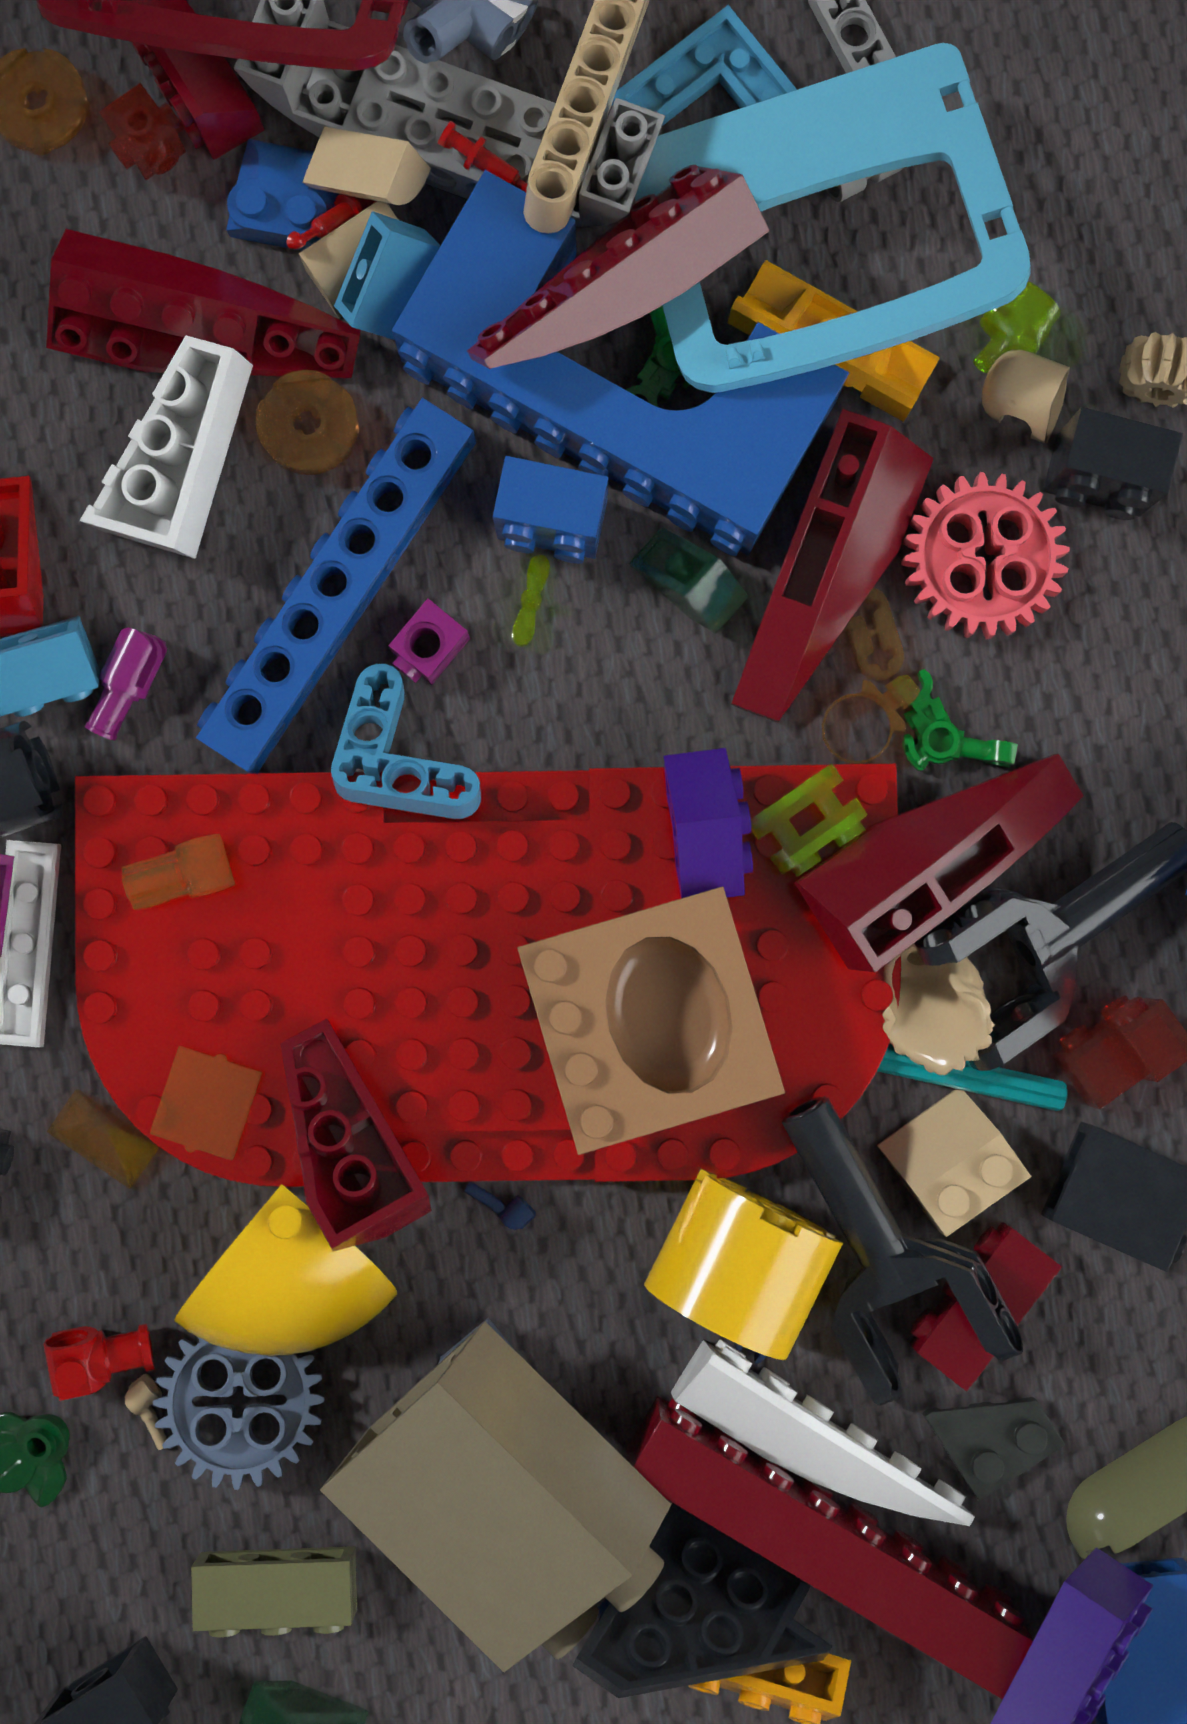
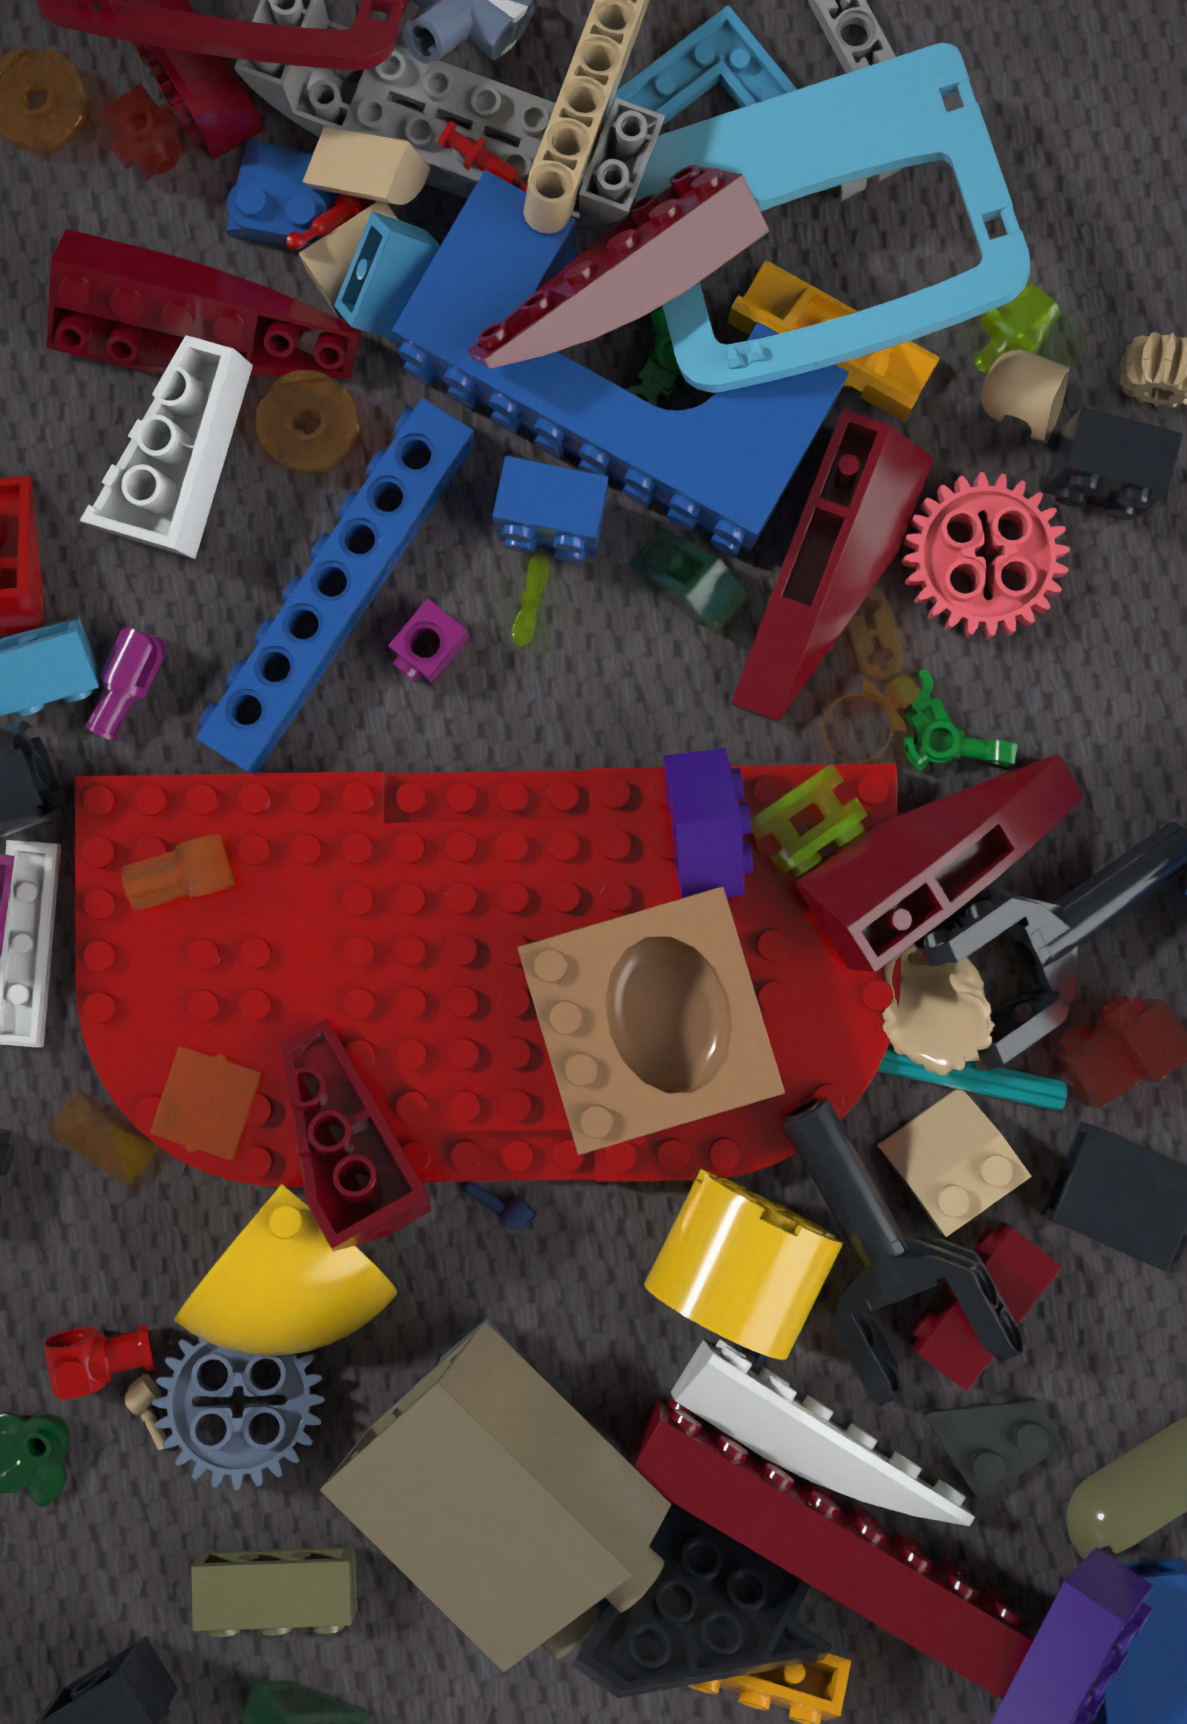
(375, 758): dark azure beam -> none

